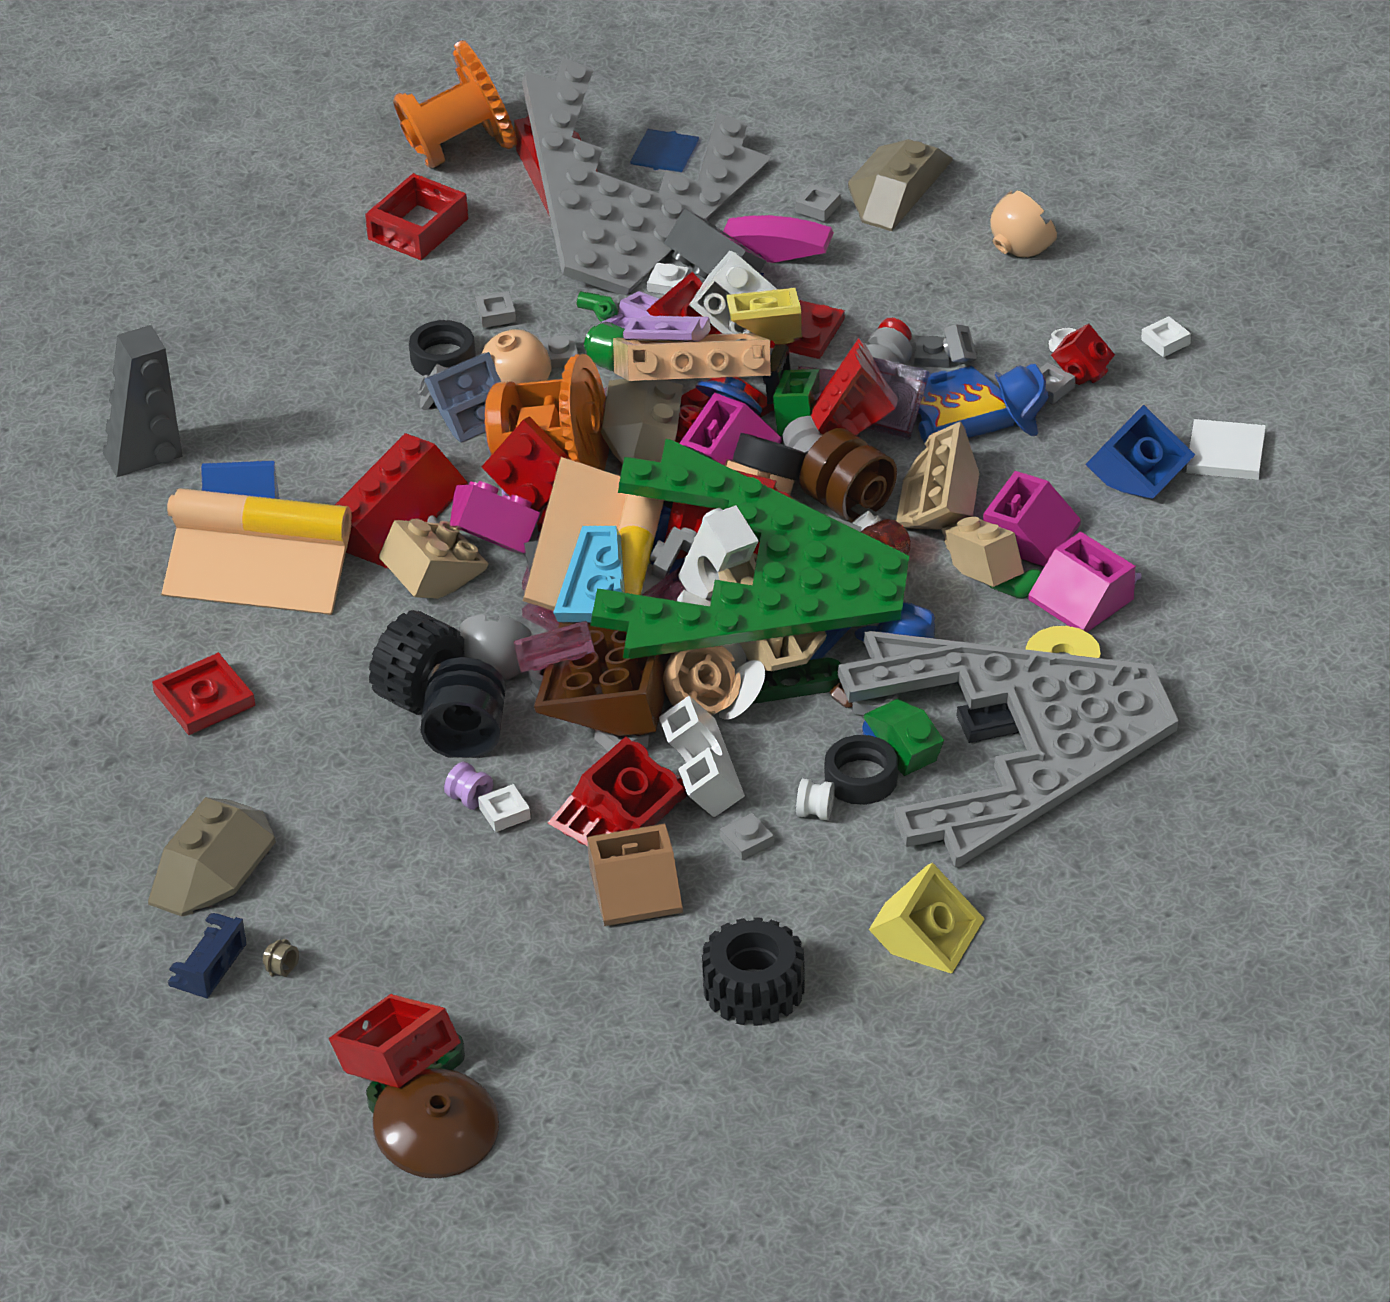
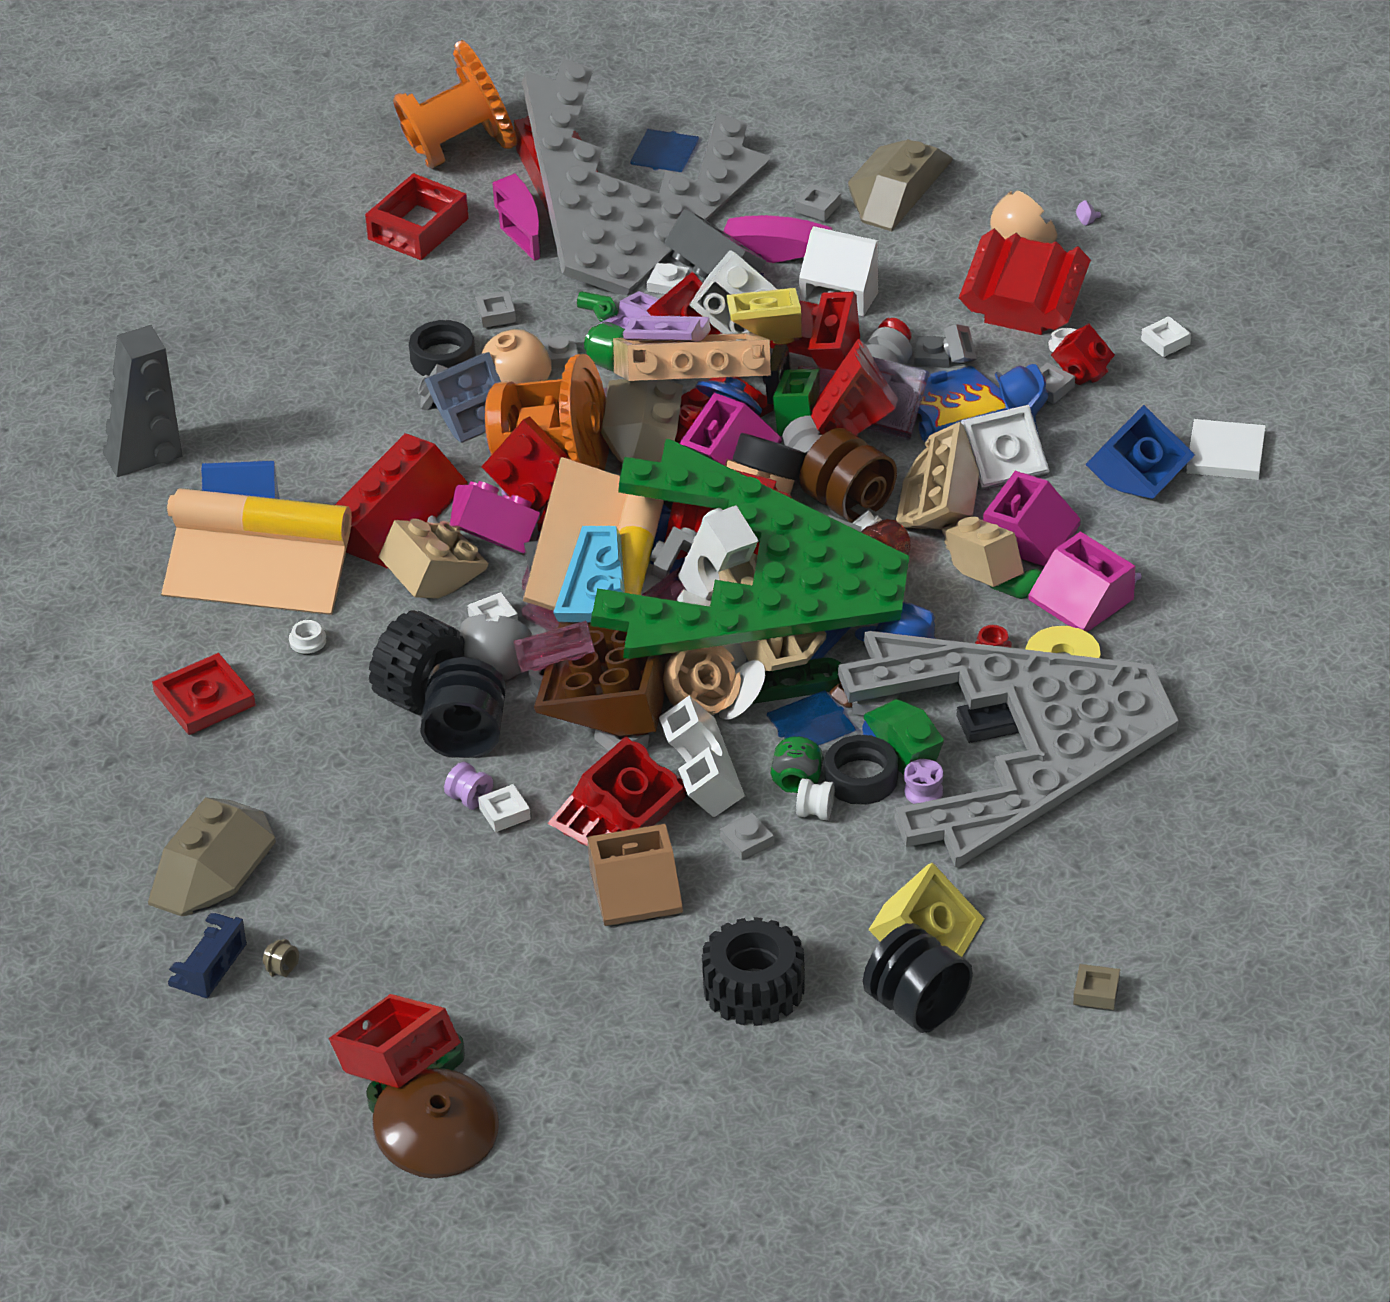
(307, 637): none -> white plate
(493, 607): none -> white plate
(518, 214): none -> dark pink slope
(794, 760): none -> green head
(812, 718): none -> clear blue piece
(834, 329): none -> red slope
(839, 264): none -> white slope
(917, 977): none -> black wheel
(923, 781): none -> lavender wheel
(993, 635): none -> red plate
(1005, 444): none -> white tile
(1023, 282): none -> red slope
(1087, 213): none -> lavender rock
(1096, 986): none -> dark tan plate

